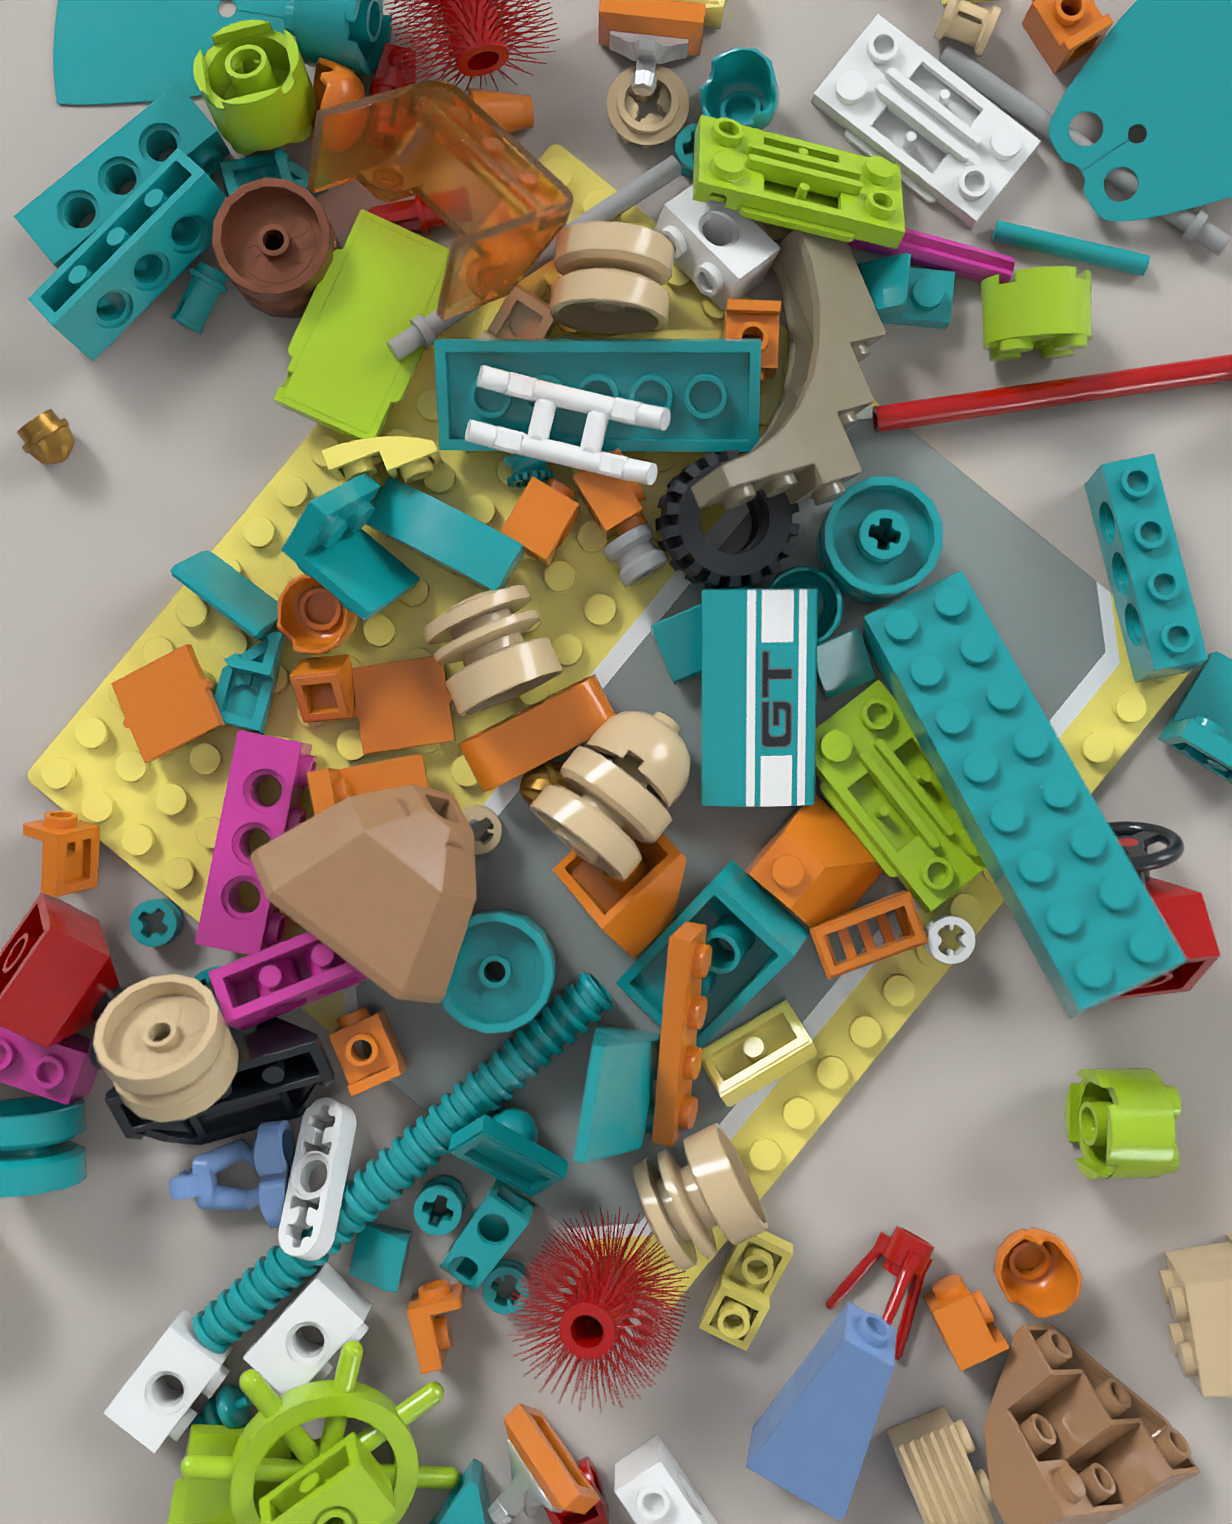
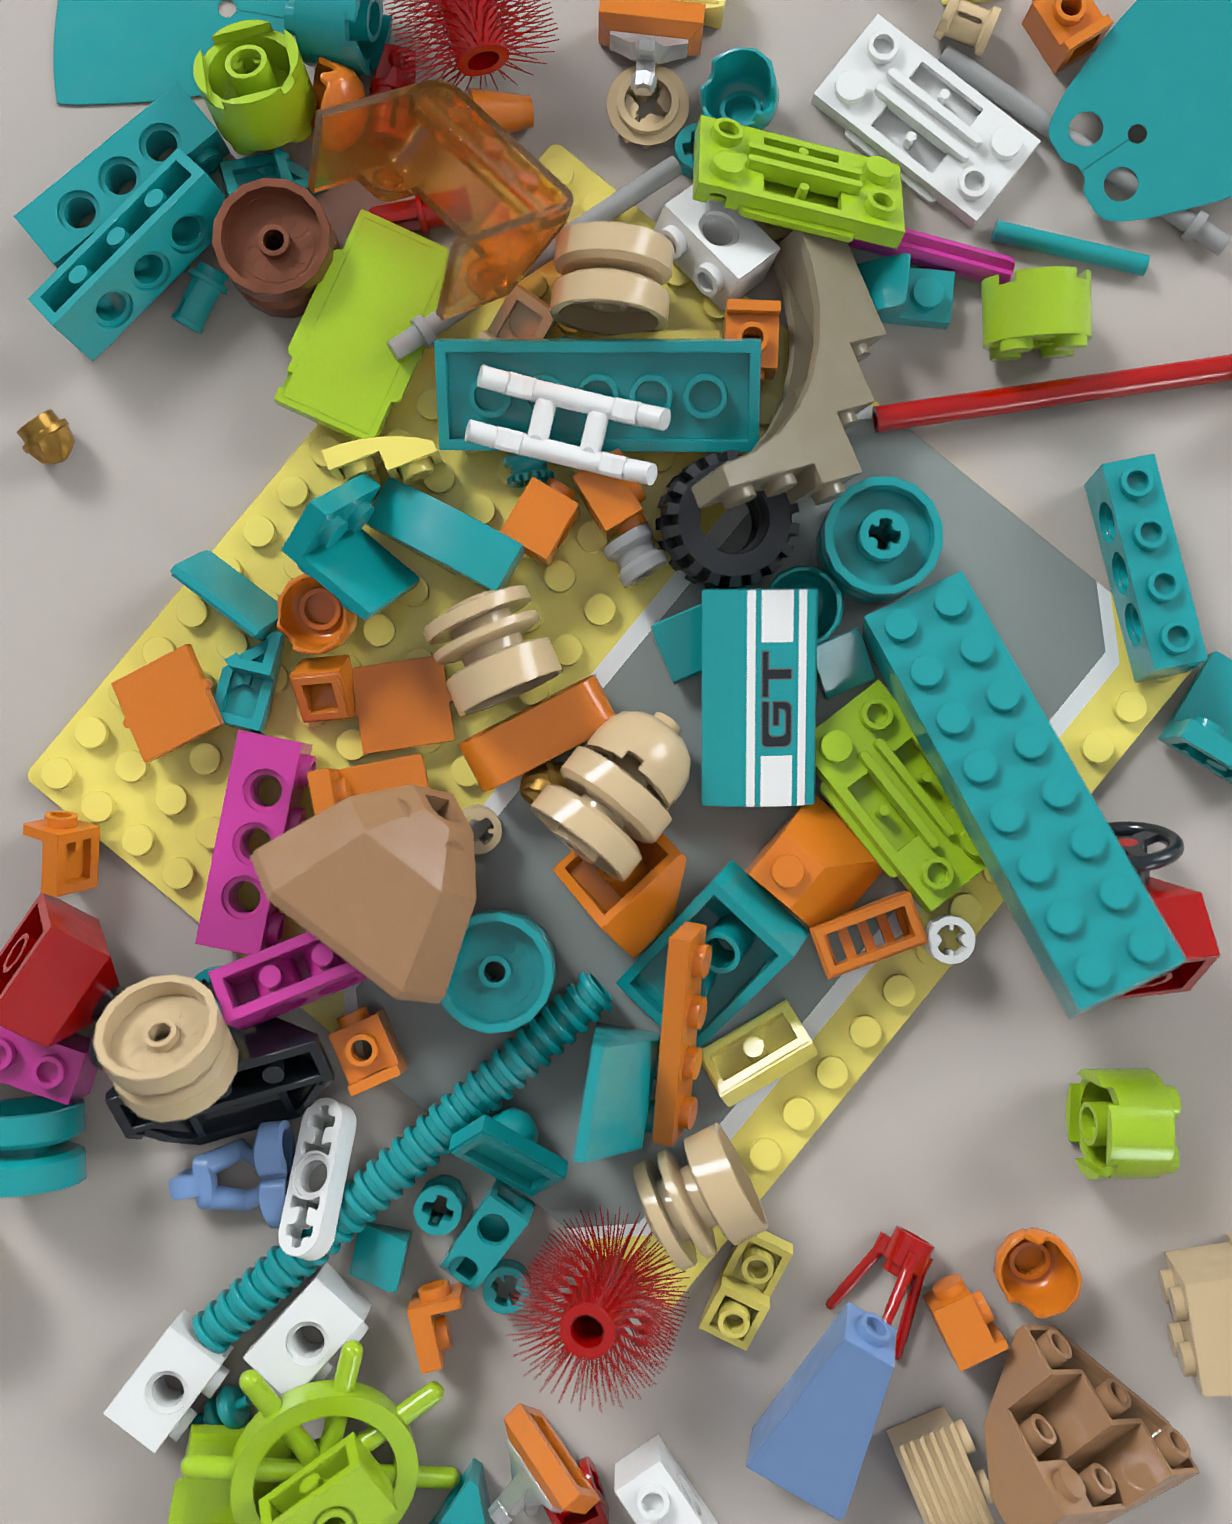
(140, 925): teal bush -> none

